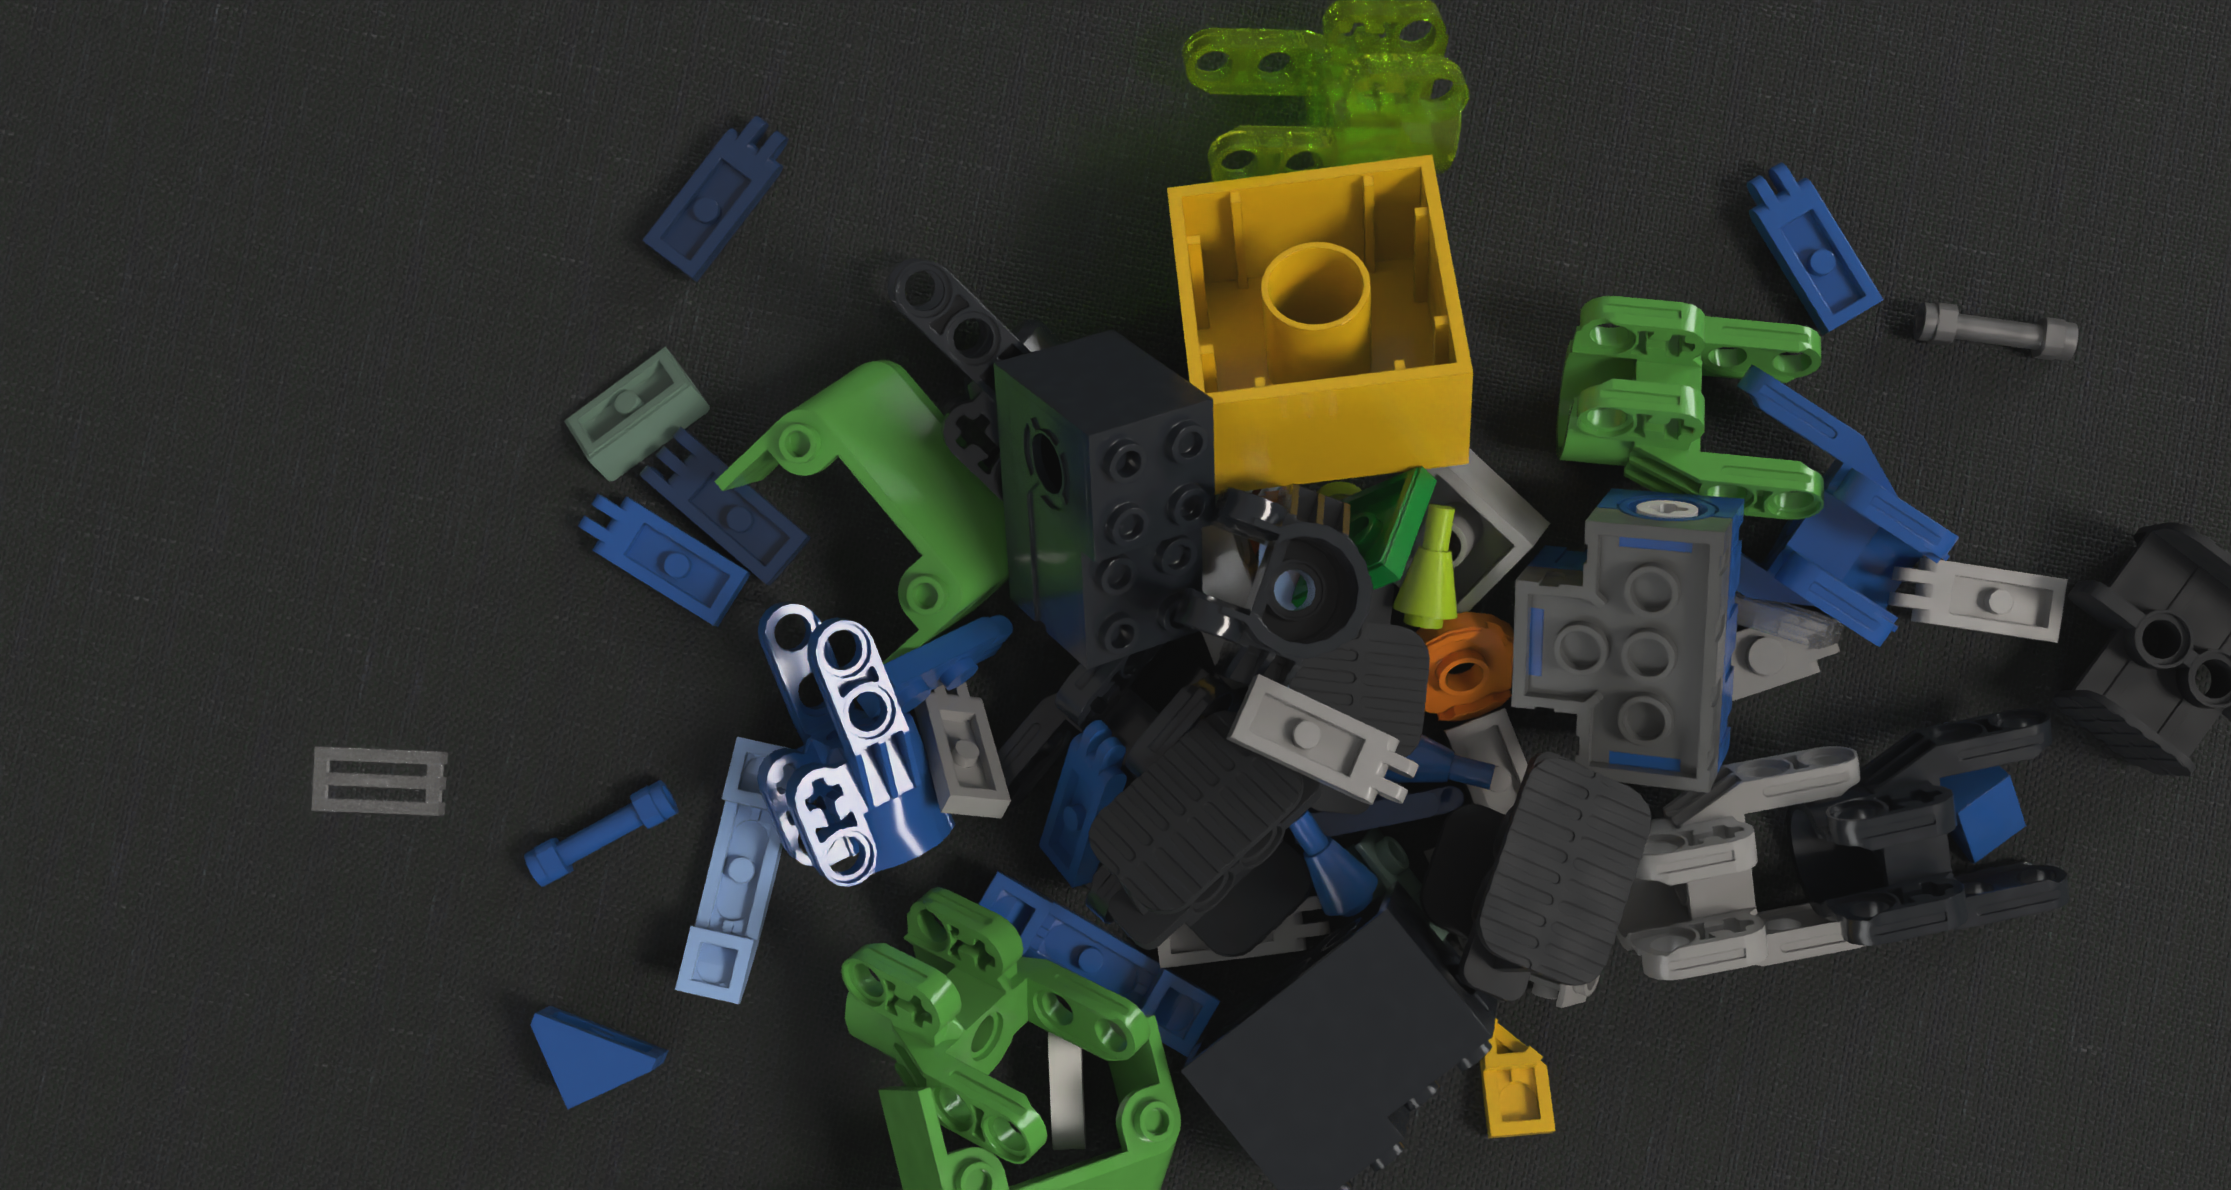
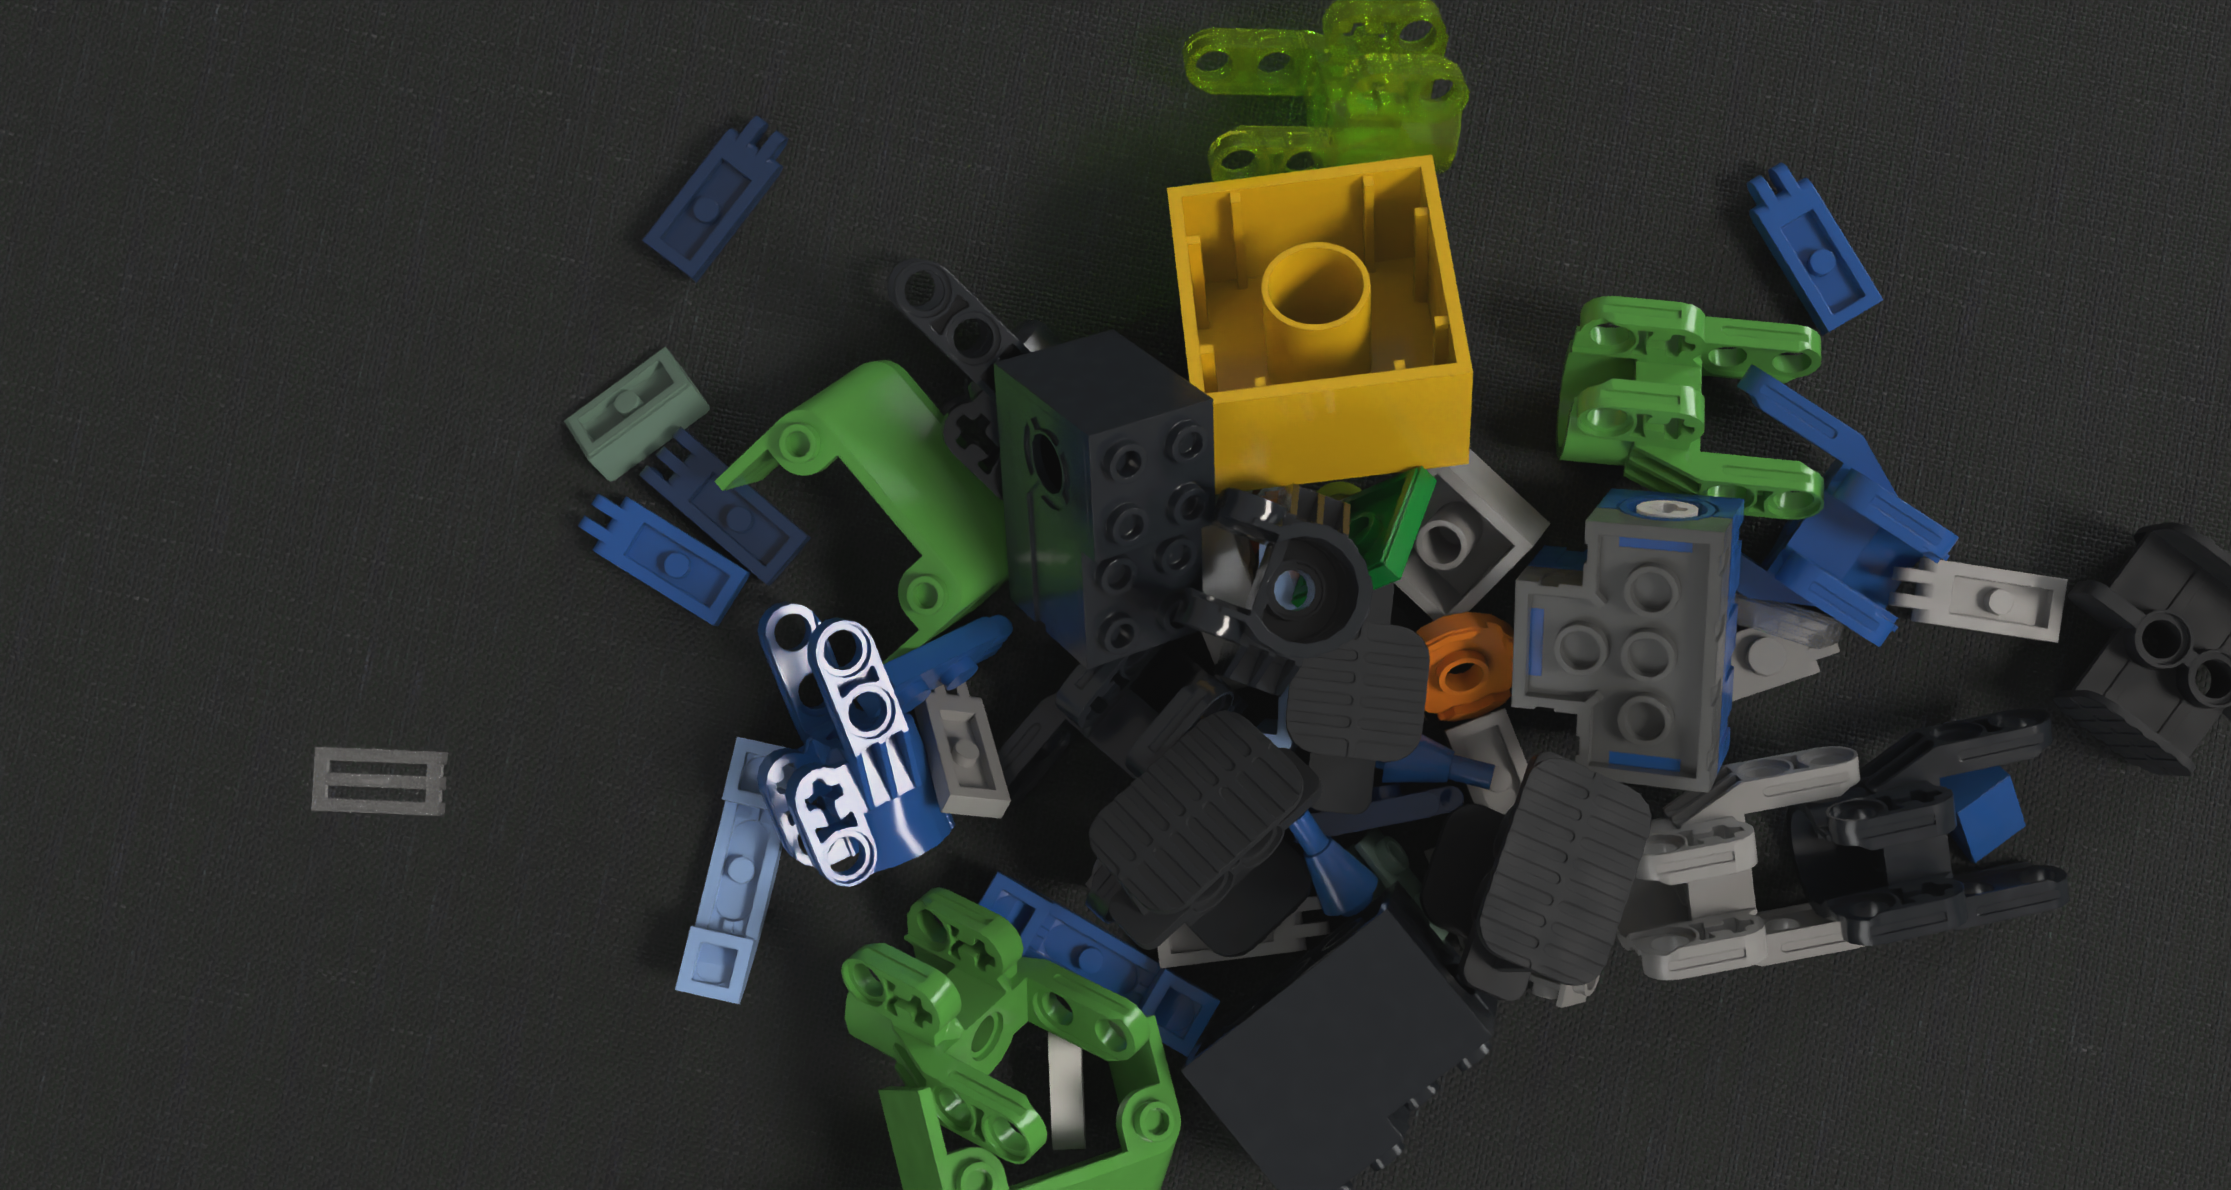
(555, 858): blue bar -> none
(589, 1056): blue slope -> none
(1086, 785): blue hinge -> none
(1319, 742): light grey hinge -> none
(1429, 586): lime cone -> none
(1515, 1088): yellow slope -> none
(2047, 338): flat silver bar -> none

